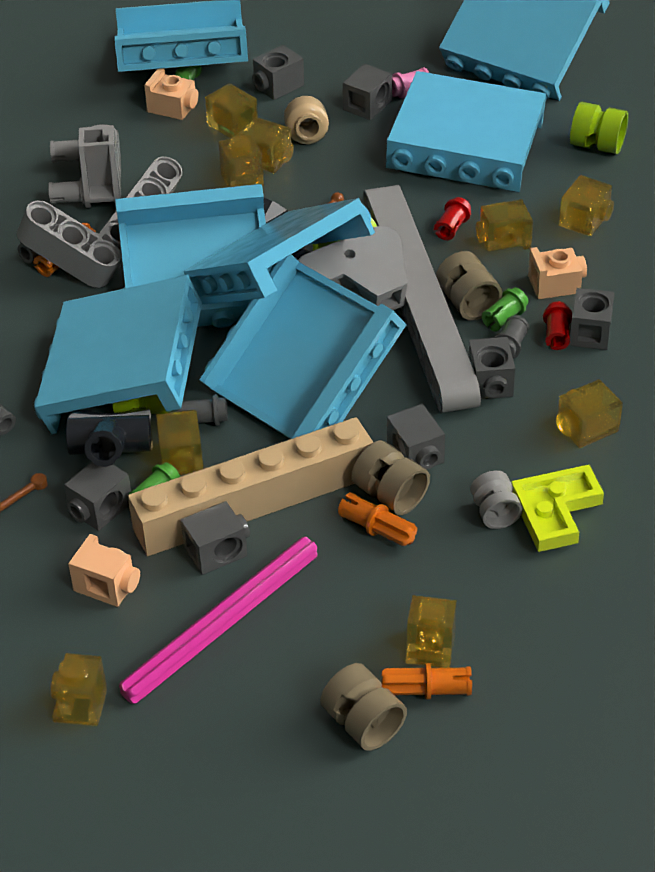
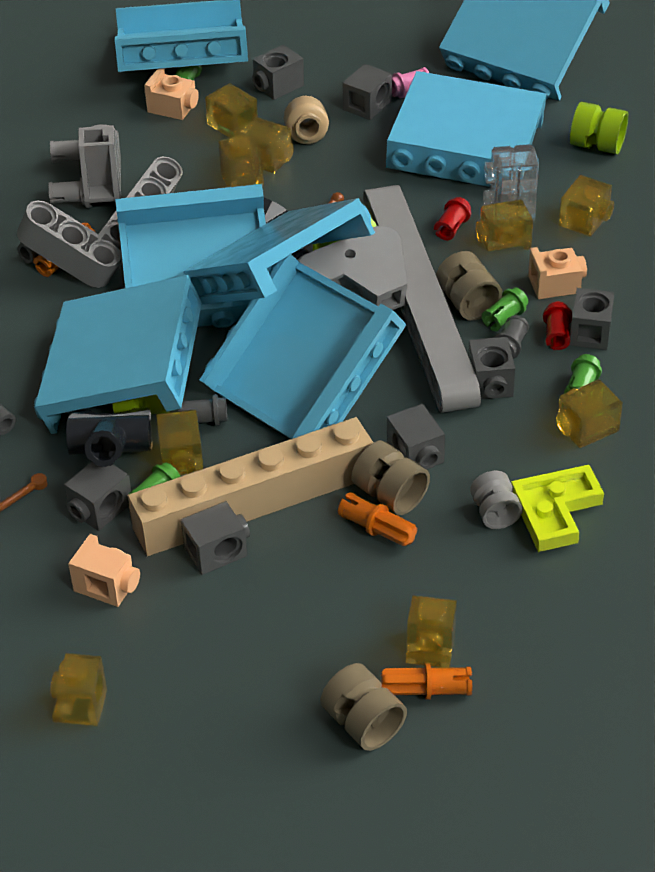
(217, 620): dark pink axle -> none
(512, 176): none -> clear brick
(585, 370): none -> bright green pin

